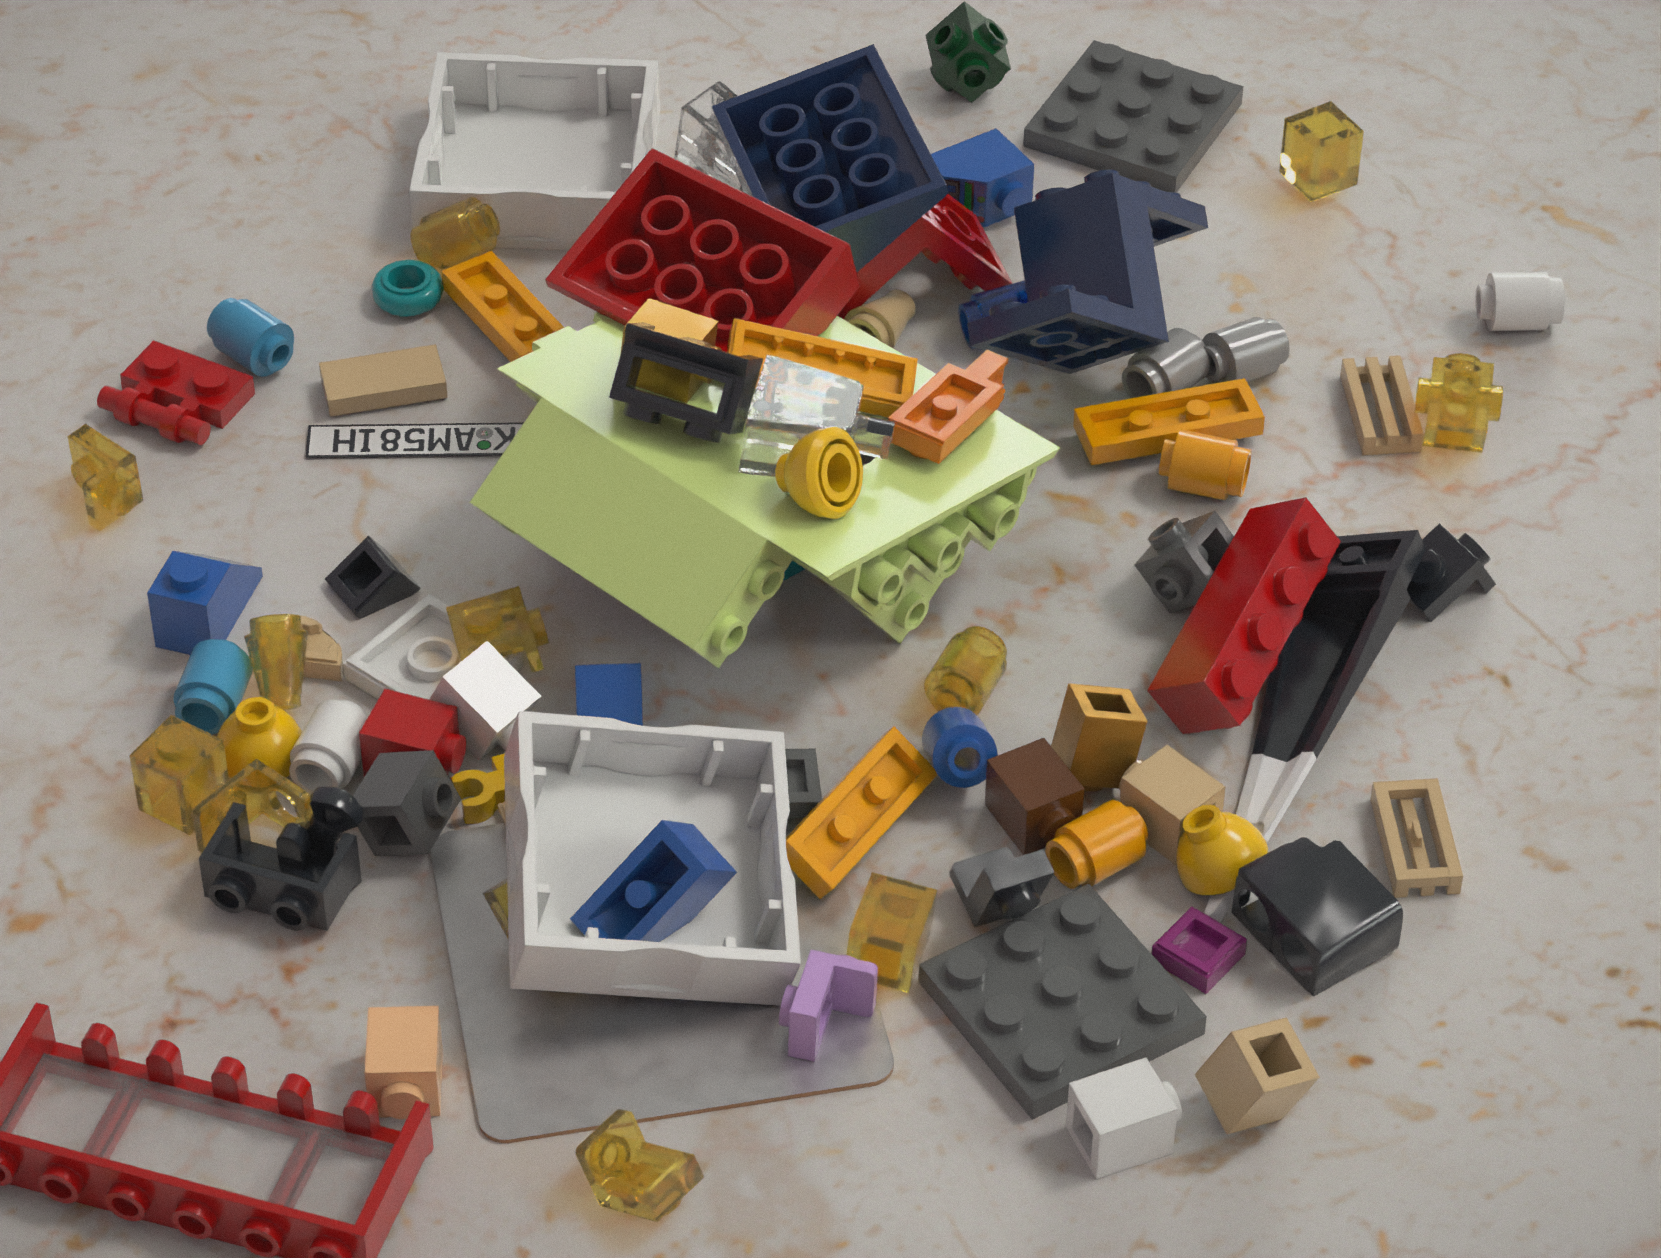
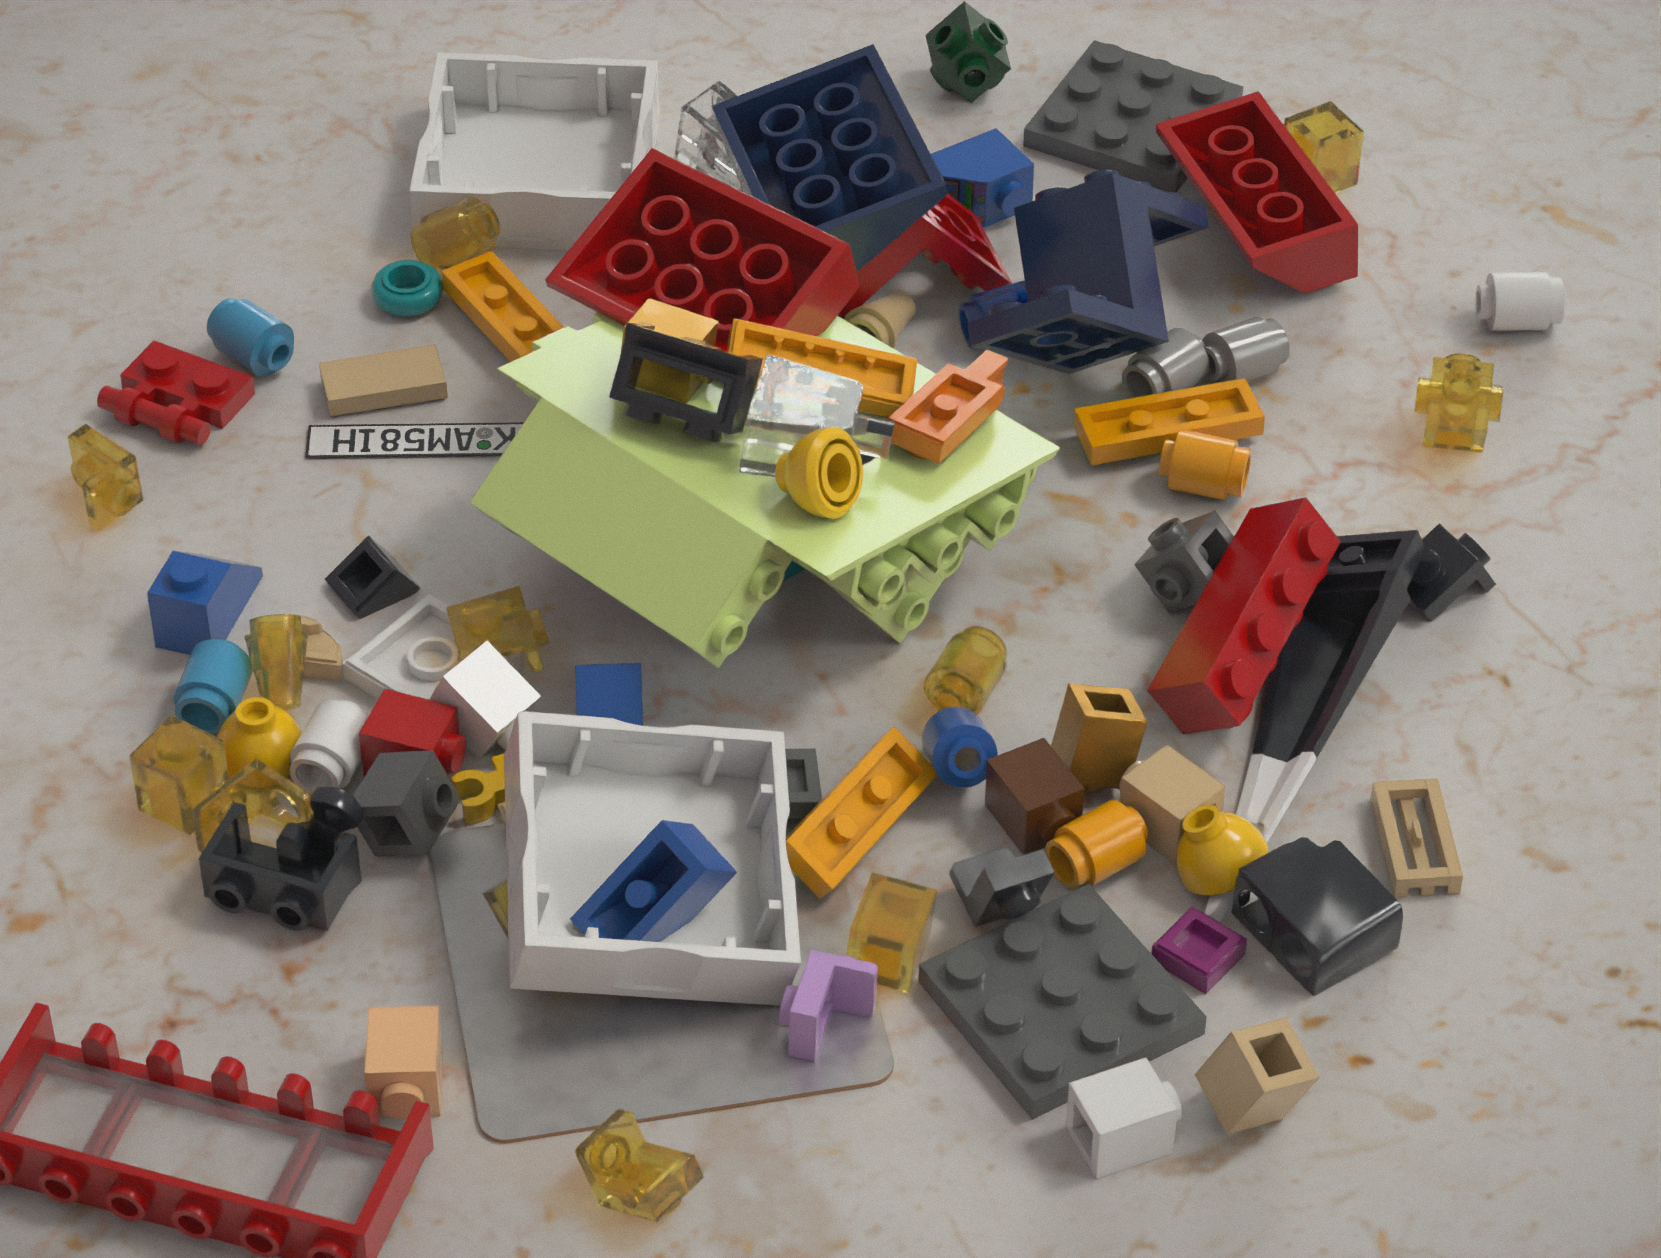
(1265, 192): none -> red slope
(1376, 376): tan tile -> none

